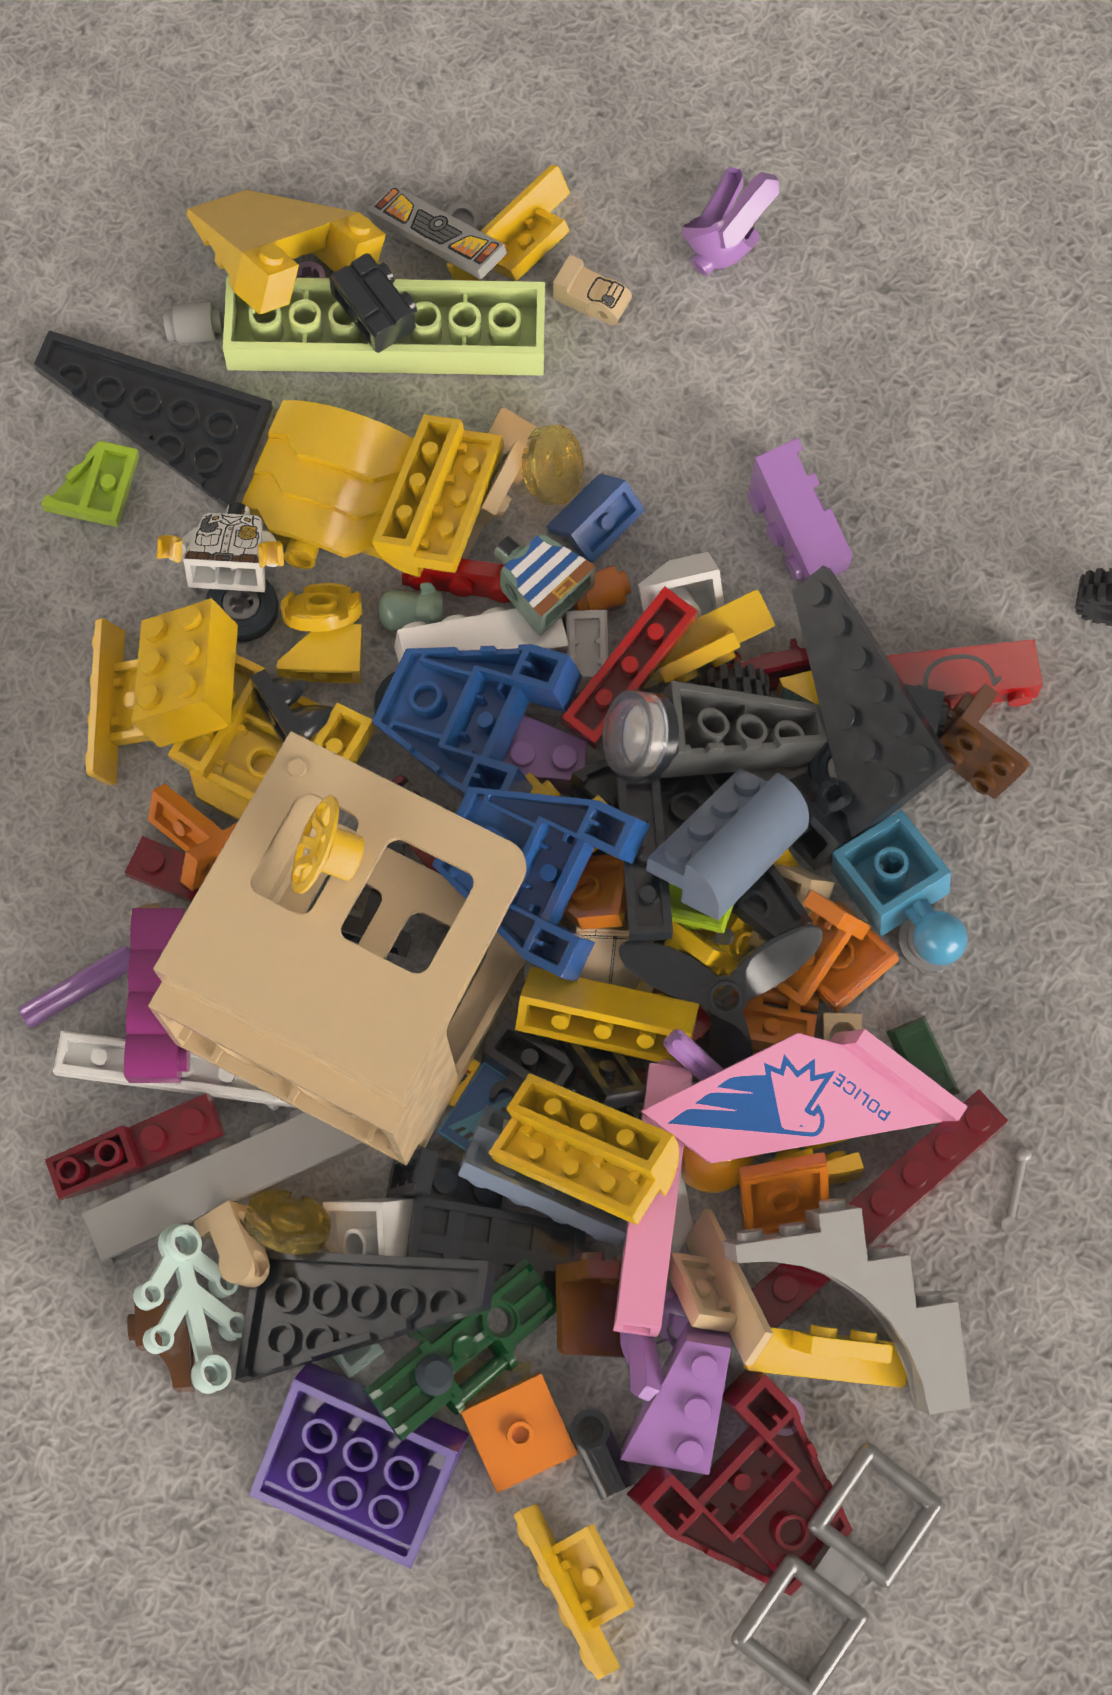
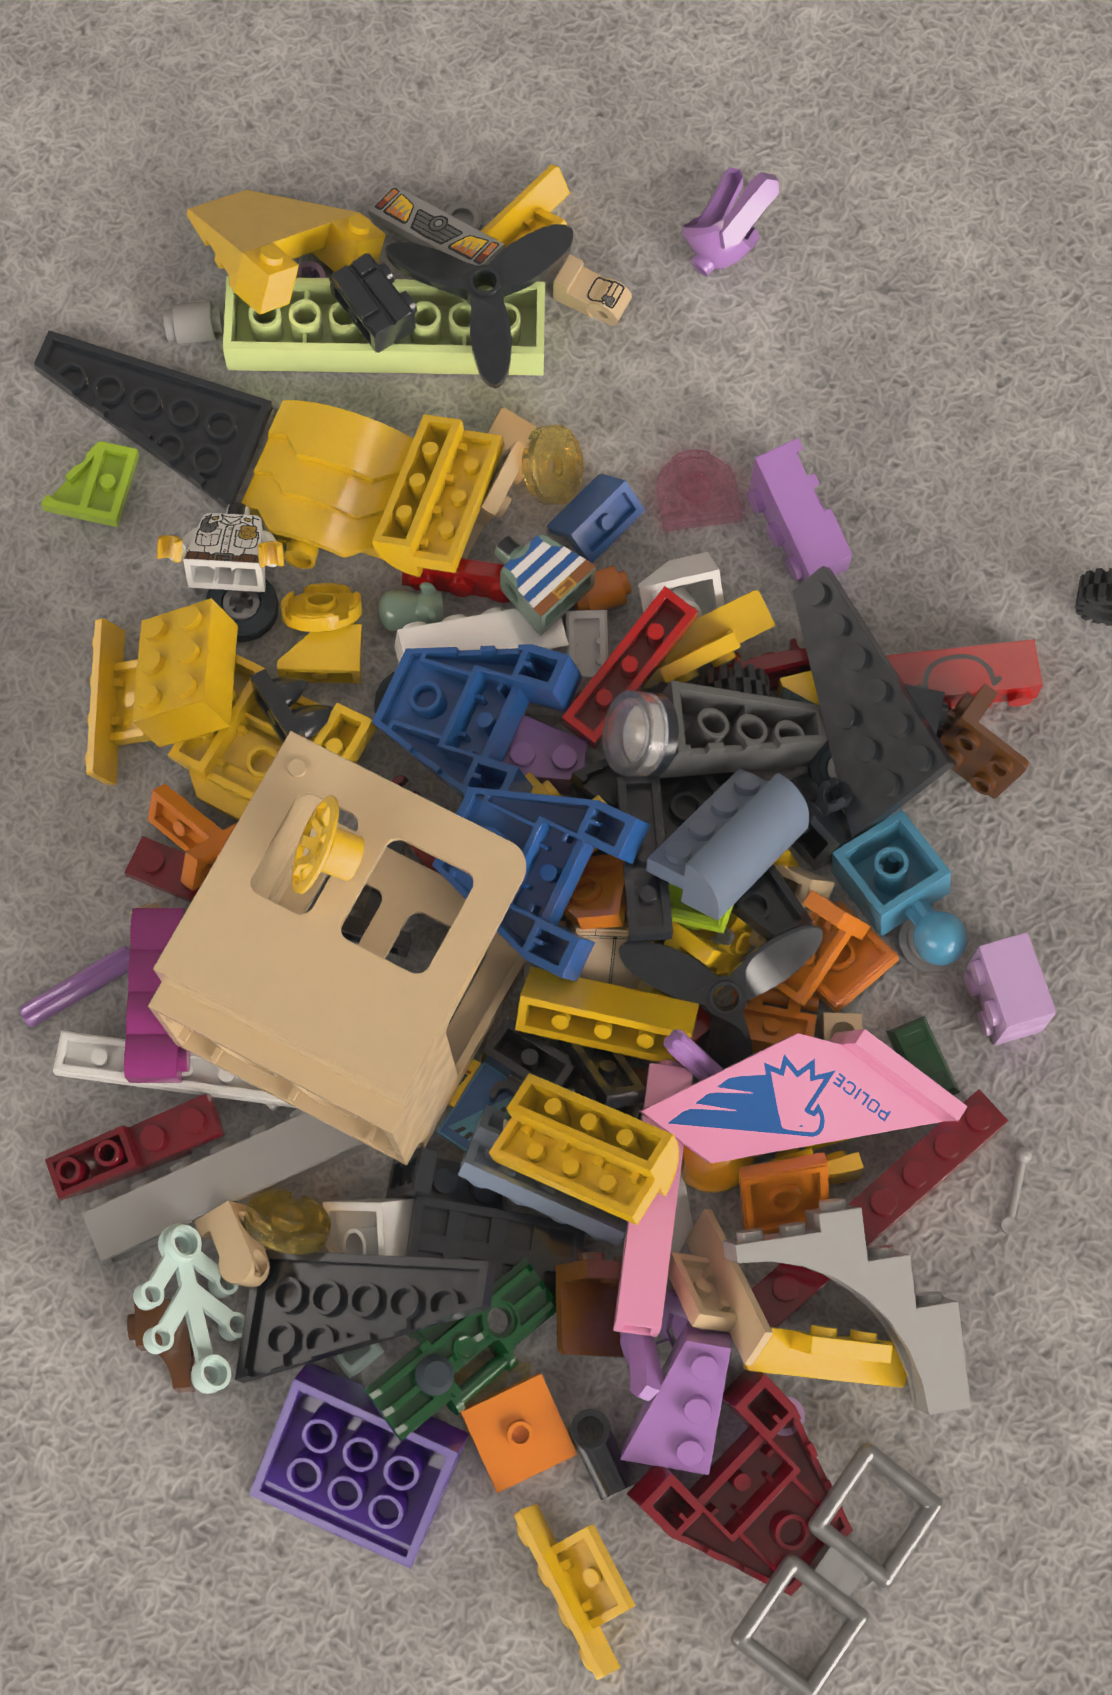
(509, 272): none -> black piece
(697, 492): none -> clear pink tile
(1009, 989): none -> lavender brick

